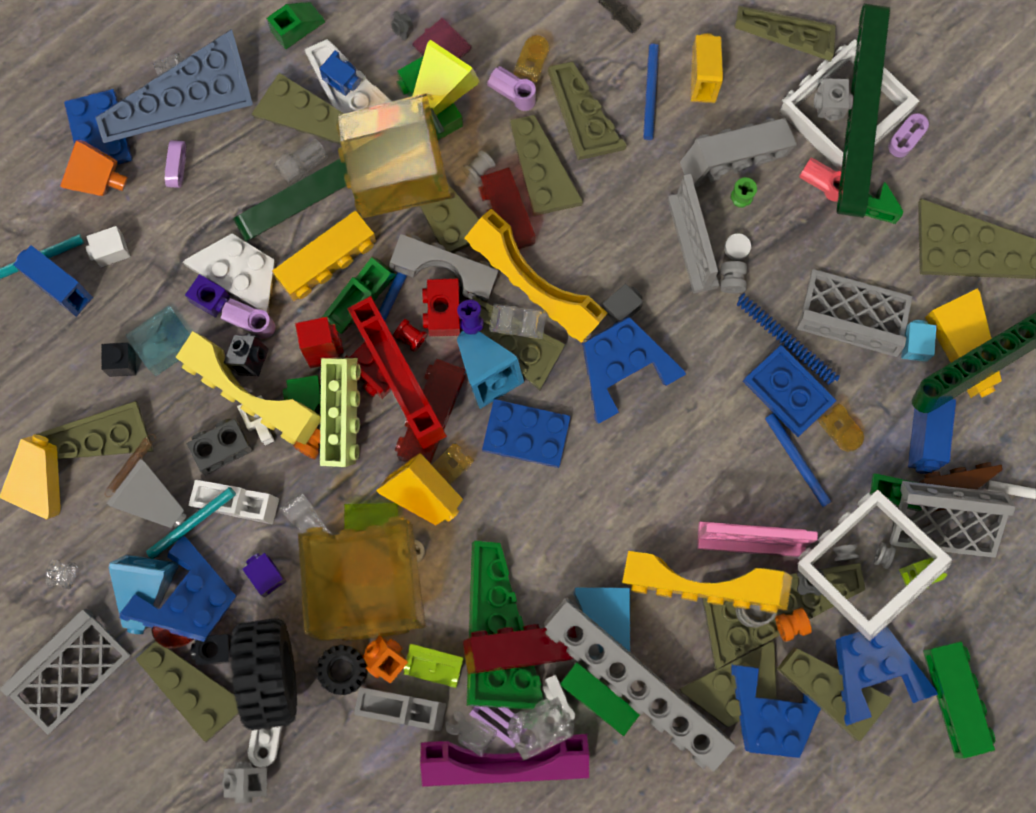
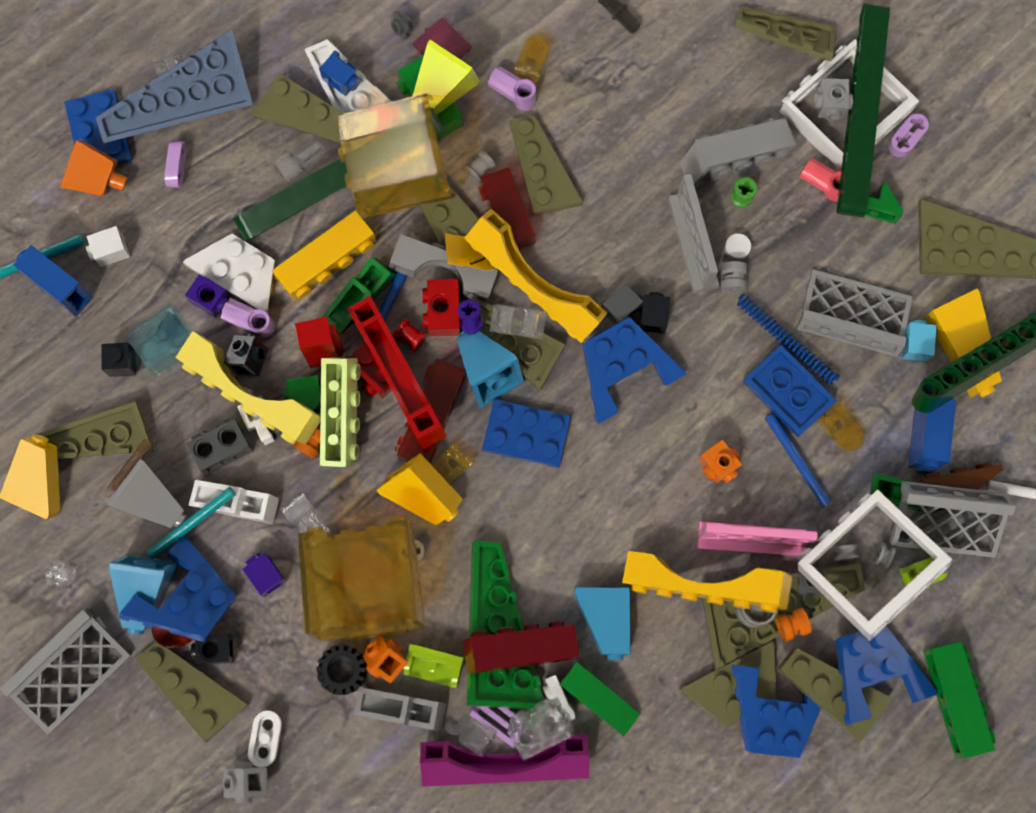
(263, 674): black tyre -> none
(294, 22): green slope -> none
(370, 514): clear neon green tile -> none
(462, 254): none -> yellow sticker
(586, 123): olive wing -> none
(651, 92): blue bar -> none
(654, 313): none -> black brick
(706, 68): yellow slope -> none
(708, 754): light grey brick -> none
(727, 456): none -> orange brick

